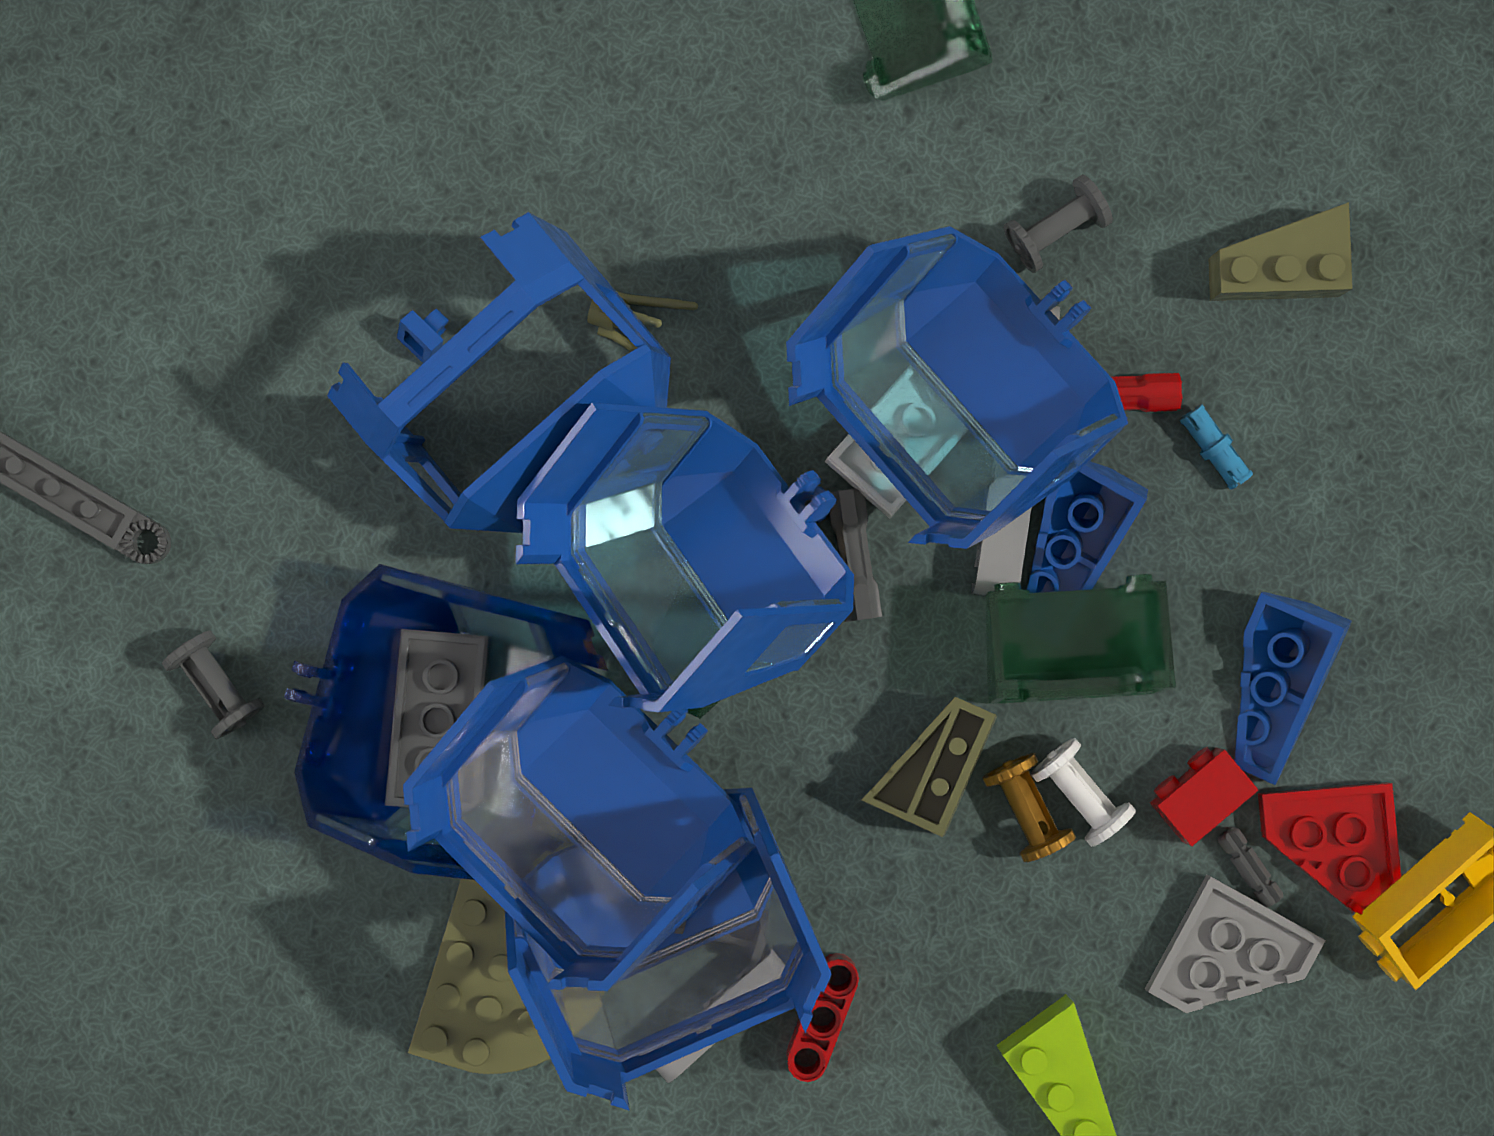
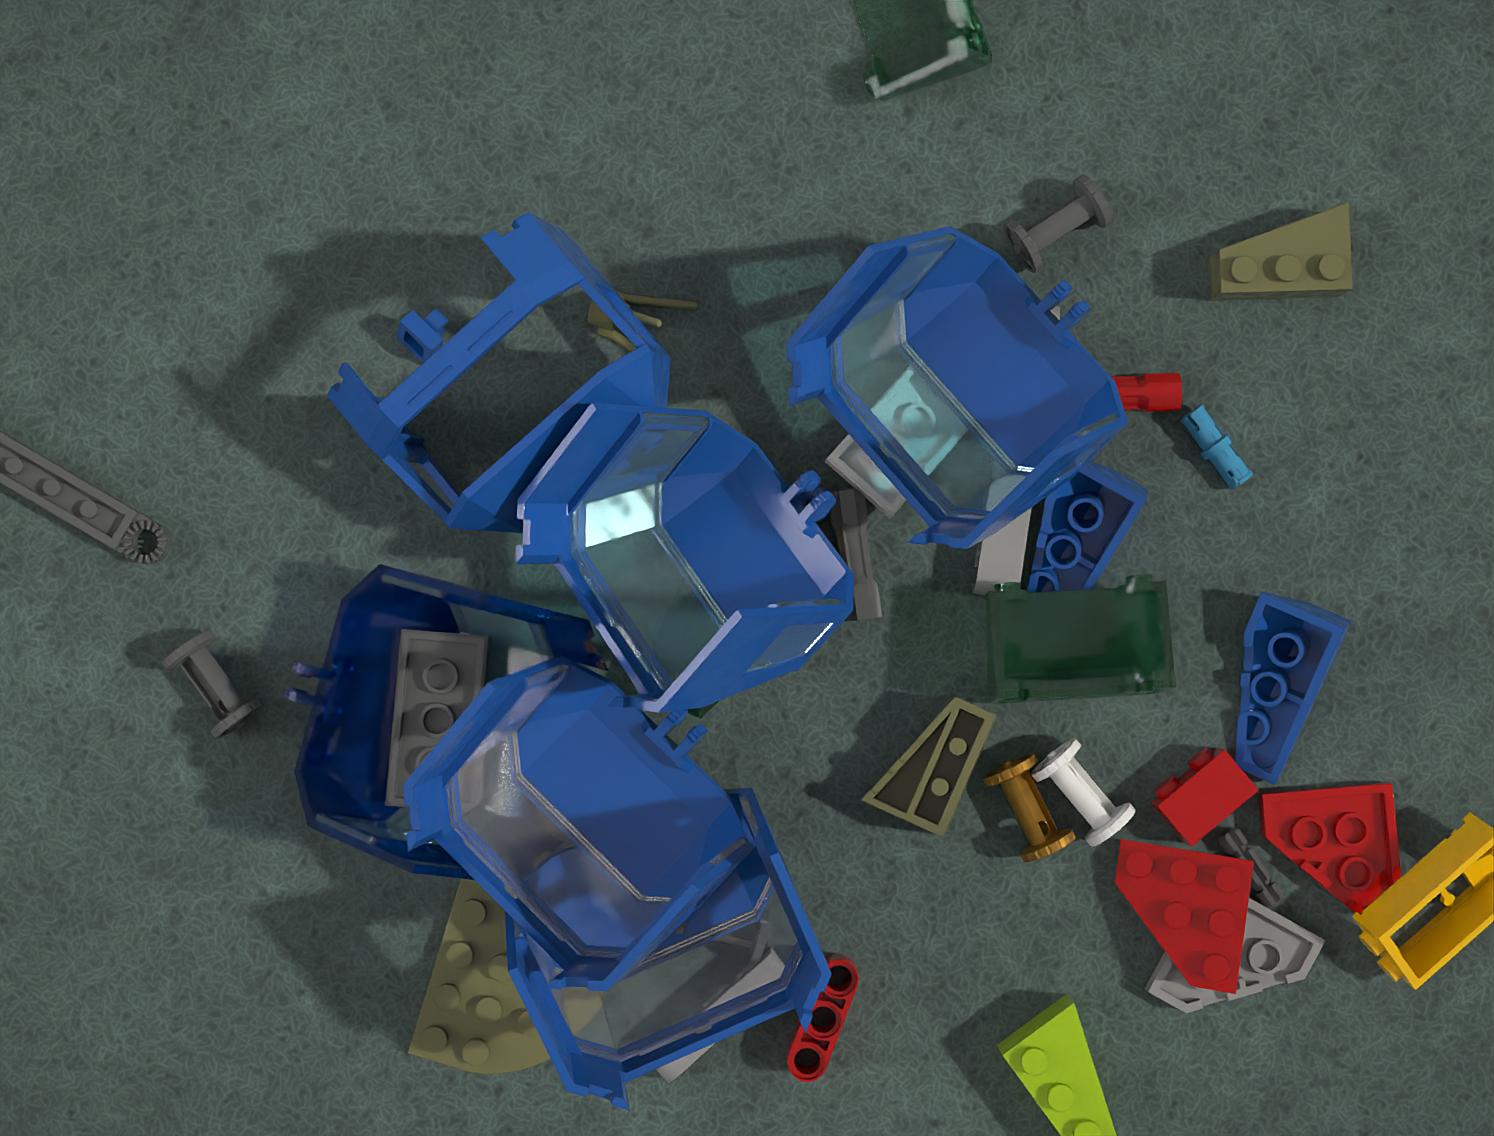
(1191, 907): none -> red plate

